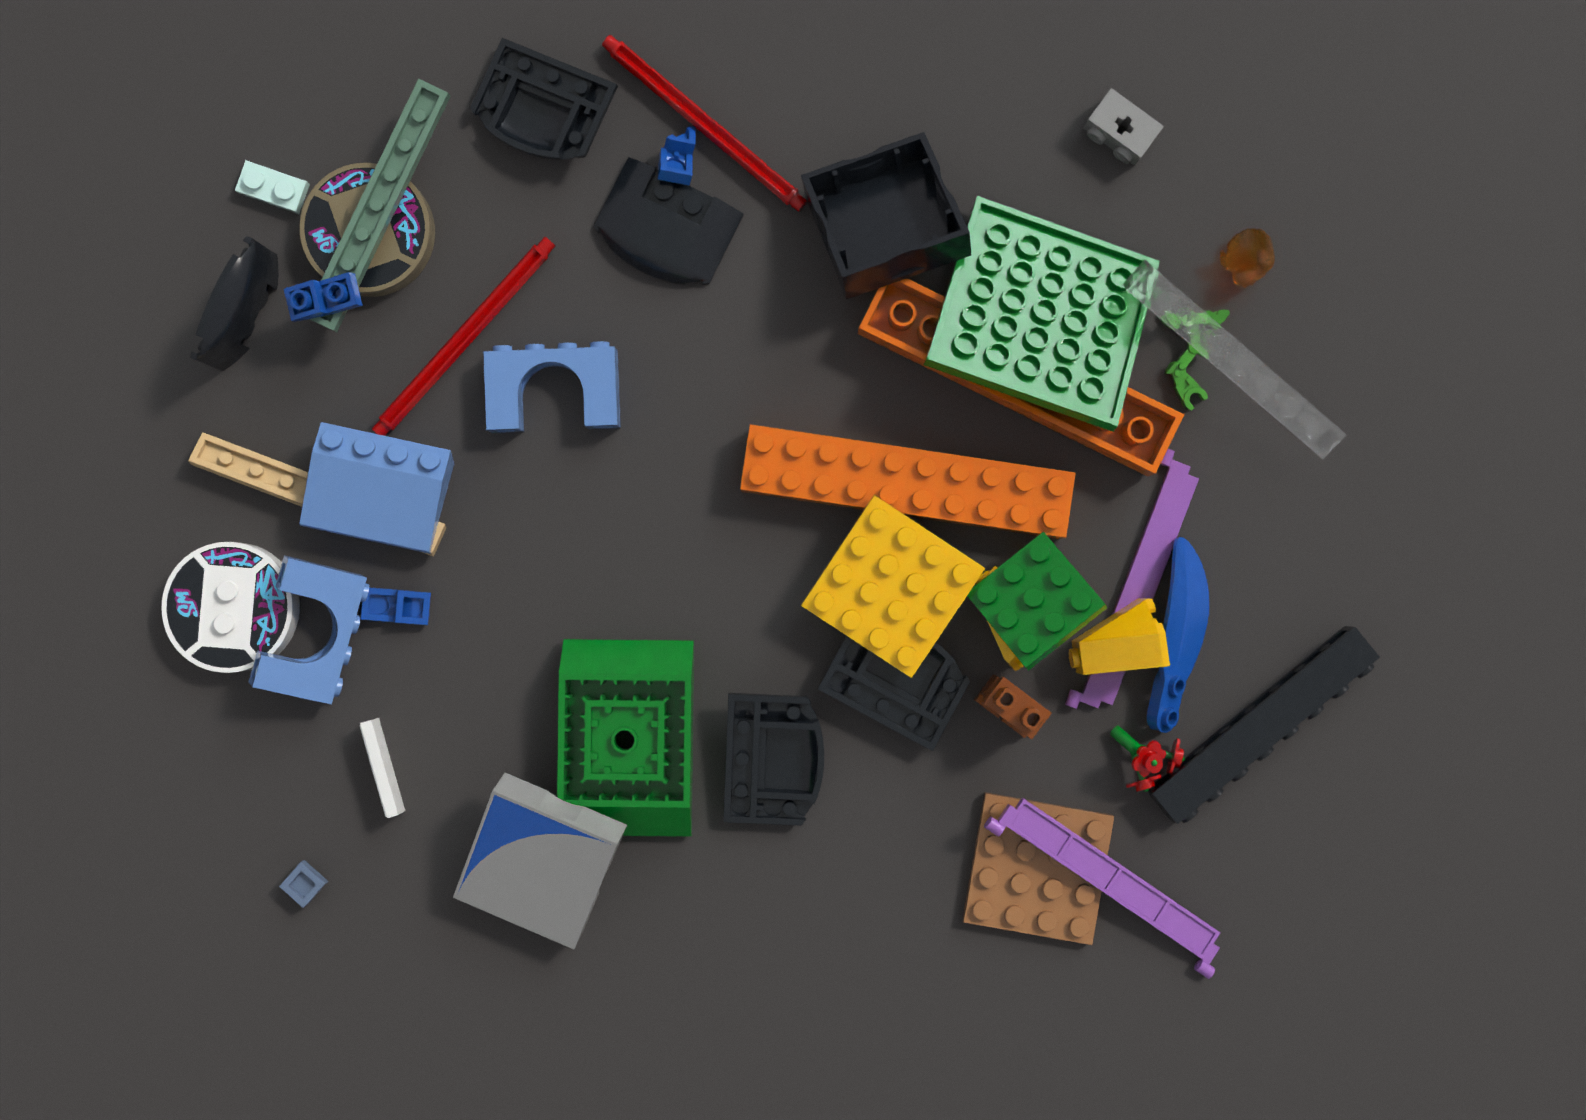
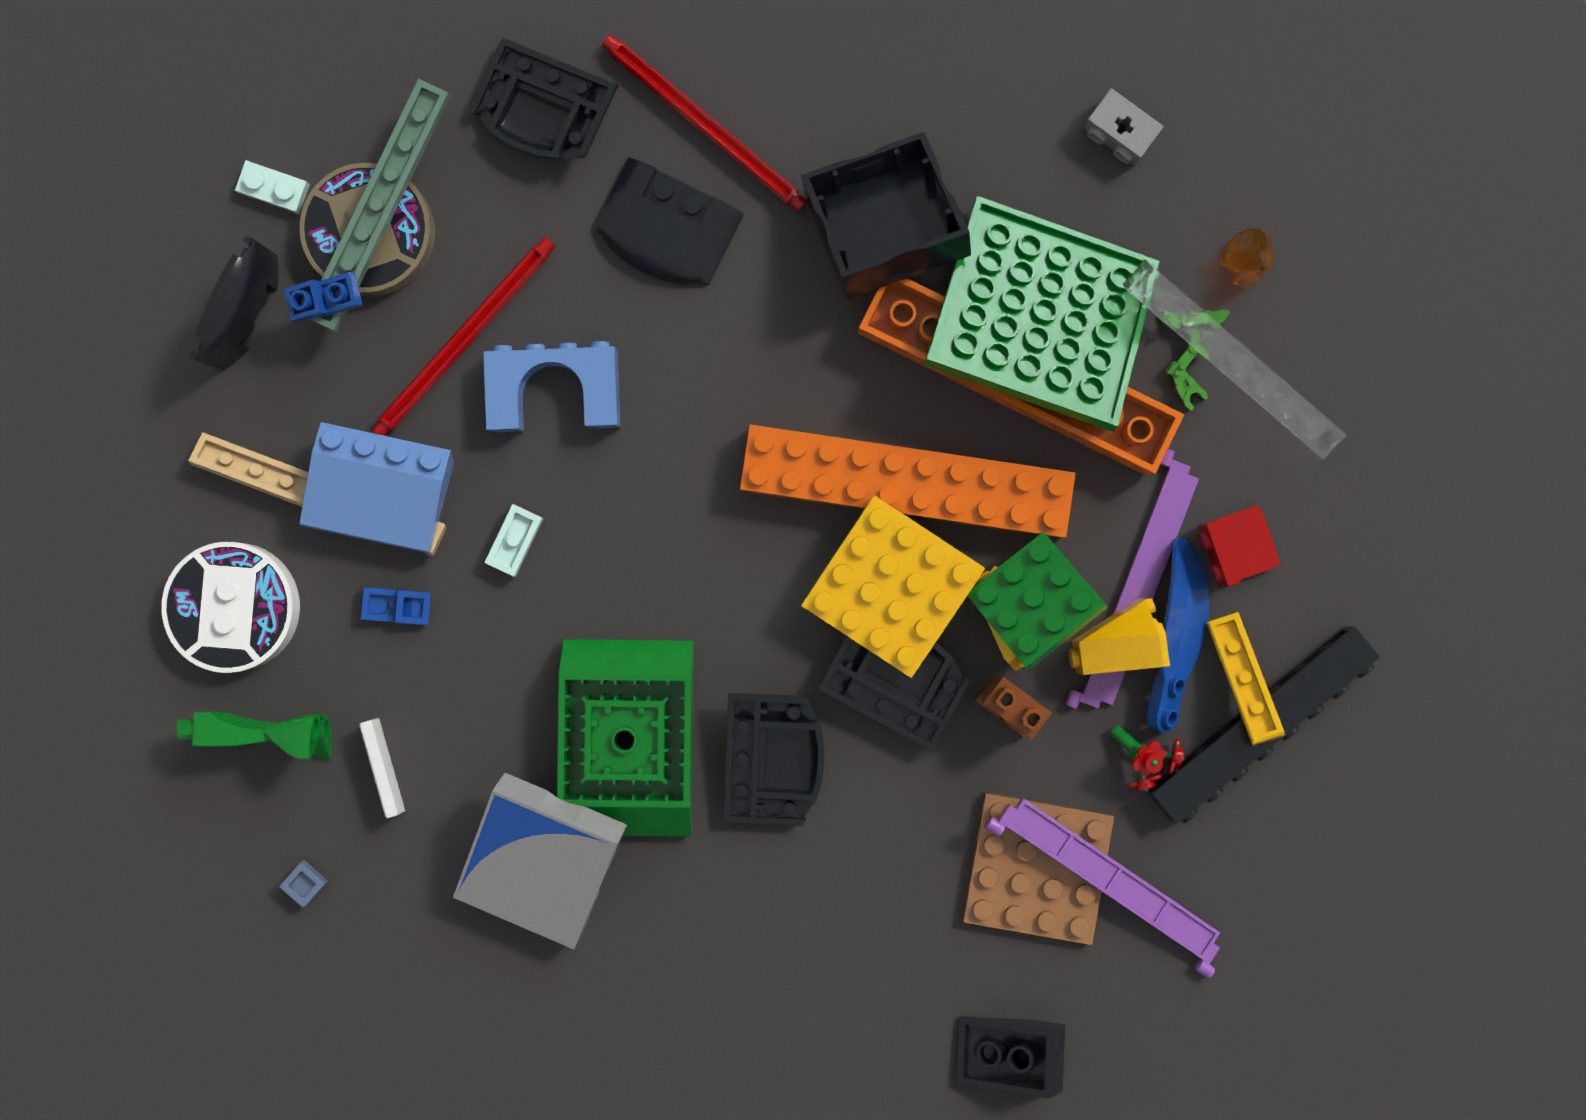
(298, 736): none -> green hips
(318, 675): medium blue arch -> none
(514, 540): none -> light aqua plate
(677, 158): blue slope -> none
(1011, 1055): none -> black slope
(1238, 546): none -> red bracket
(1245, 679): none -> yellow tile

